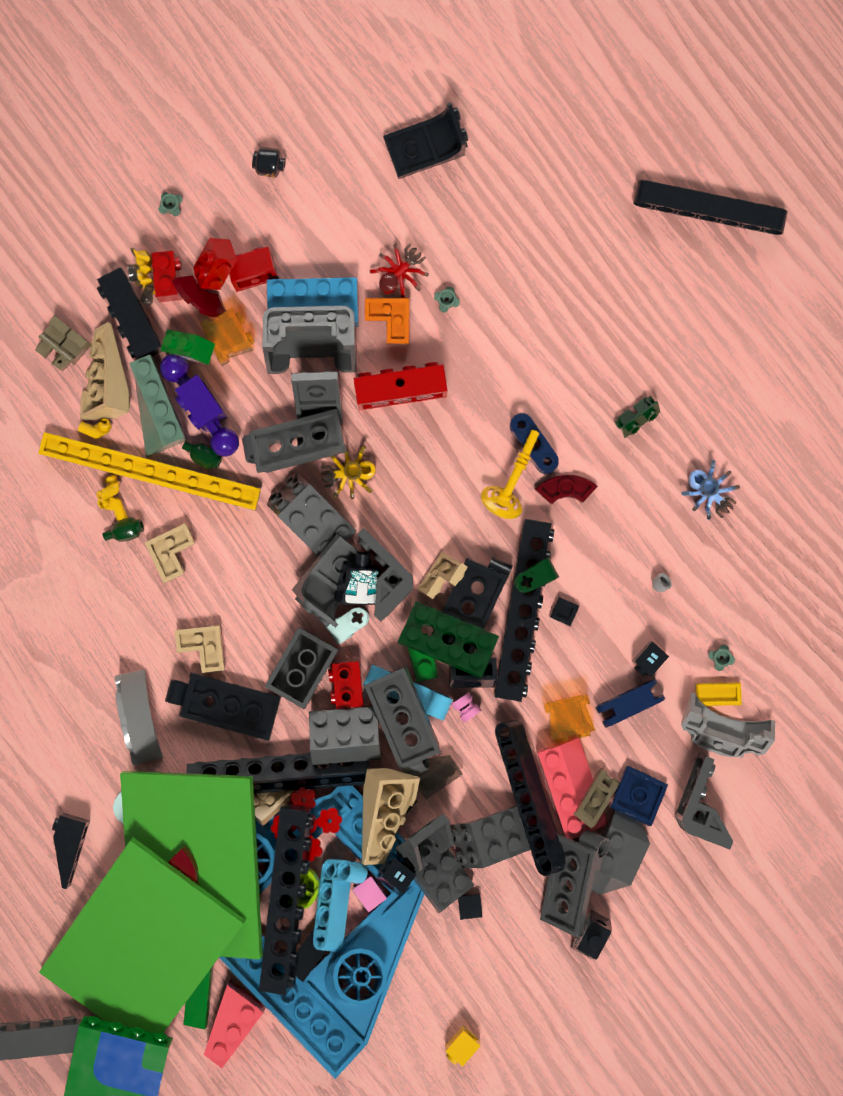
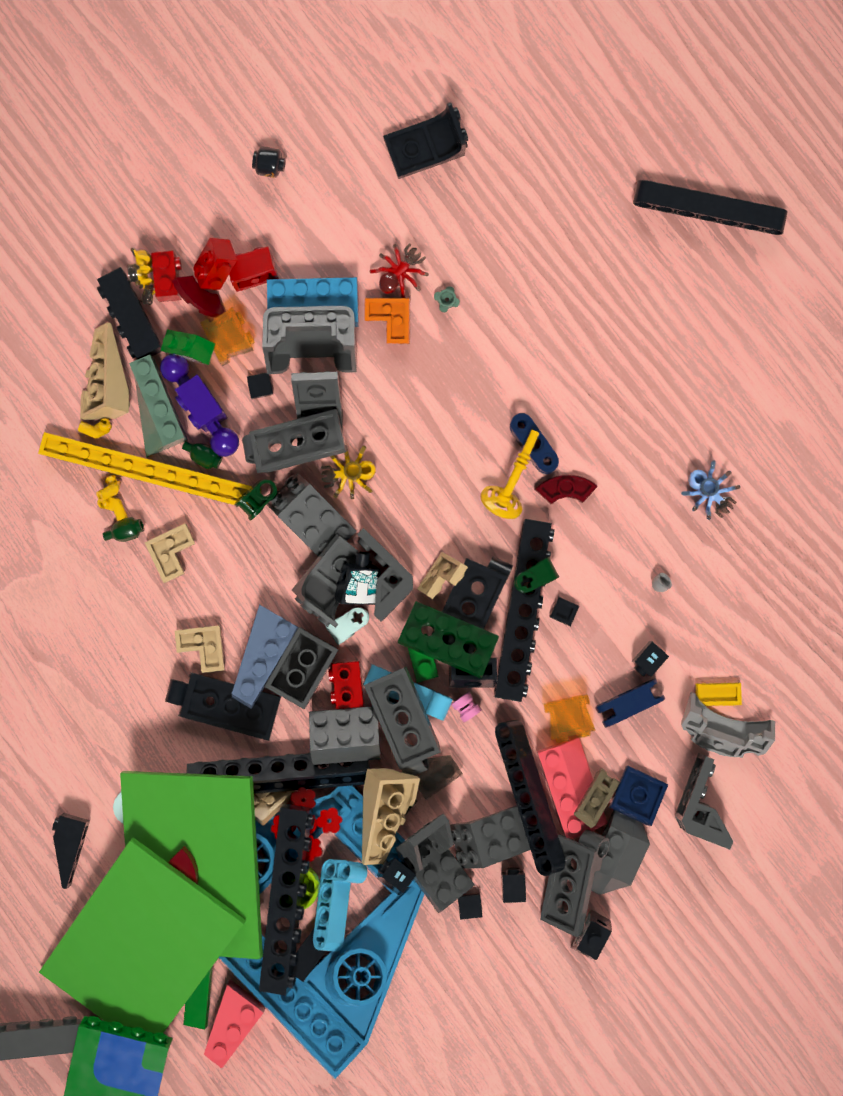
(64, 341): dark tan hips -> none
(136, 717): light grey windscreen -> none
(166, 199): sand green plate -> none
(256, 499): none -> dark green piece
(259, 385): none -> black tile
(263, 651): none -> sand blue wedge
(370, 892): bright pink brick -> none
(417, 383): red brick -> none
(462, 1046): yellow brick -> none
(513, 886): none -> black brick
(646, 411): dark green hinge -> none
(715, 657): sand green plate -> none

